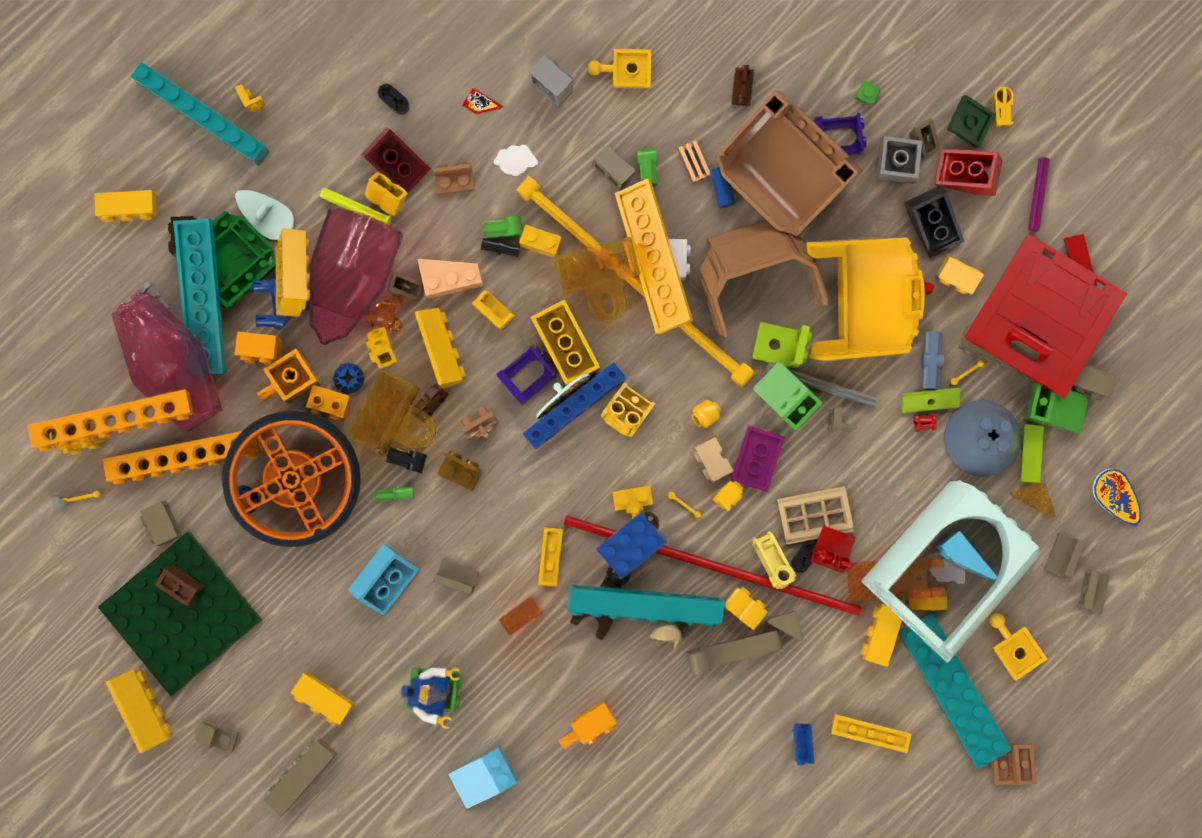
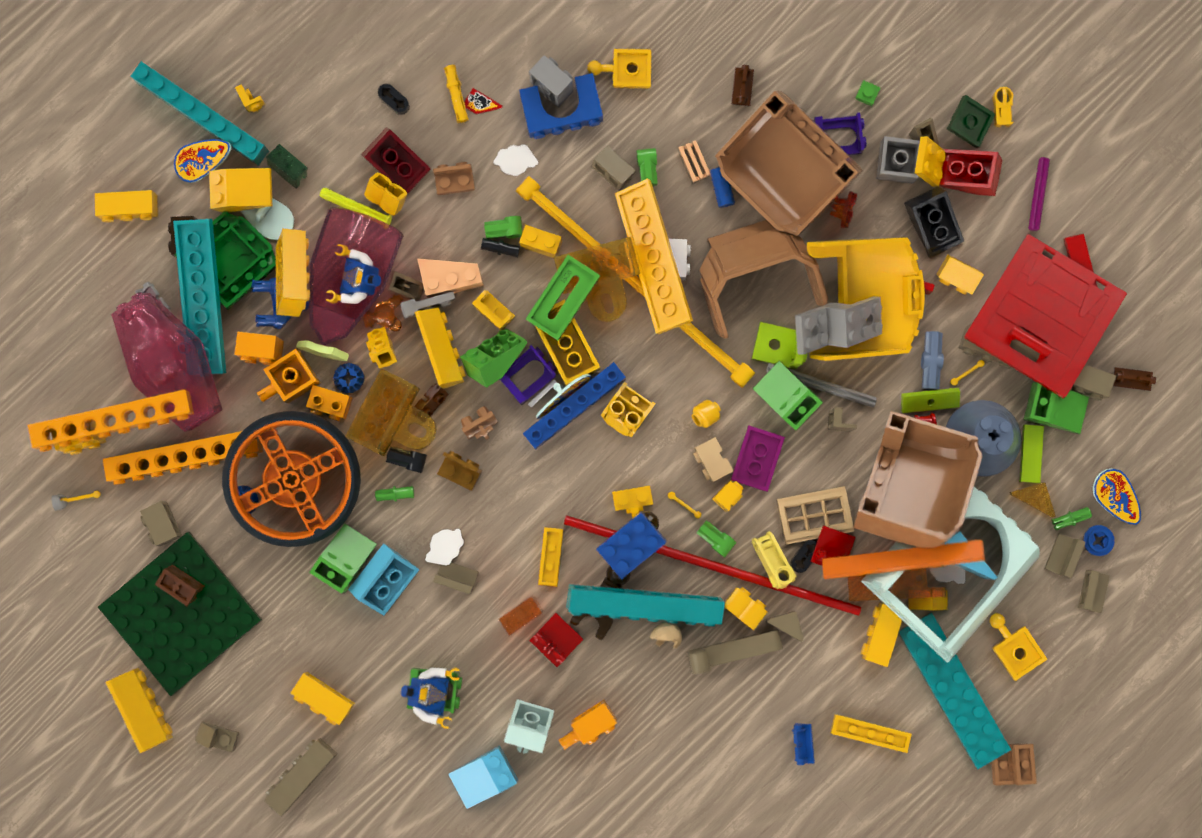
(199, 158): none -> shield
(240, 189): none -> yellow slope
(287, 165): none -> clear green hinge
(321, 350): none -> yellowish green tile
(343, 558): none -> bright green slope
(358, 277): none -> torso
(410, 307): none -> light grey plate
(444, 547): none -> white sticker
(454, 87): none -> yellow pin
(493, 357): none -> bright green slope
(529, 726): none -> light aqua brick
(539, 314): none -> bright green piece
(541, 123): none -> blue arch
(542, 393): none -> white sticker
(556, 640): none -> red hinge
(719, 541): none -> bright green piece
(838, 325): none -> light grey bracket
(843, 209): none -> clear red plate
(903, 559): none -> orange tile
(919, 482): none -> medium nougat slope
(929, 161): none -> yellow plate
(1071, 518): none -> bright green axle
(1107, 541): none -> blue gear
(1133, 379): none -> reddish brown hinge

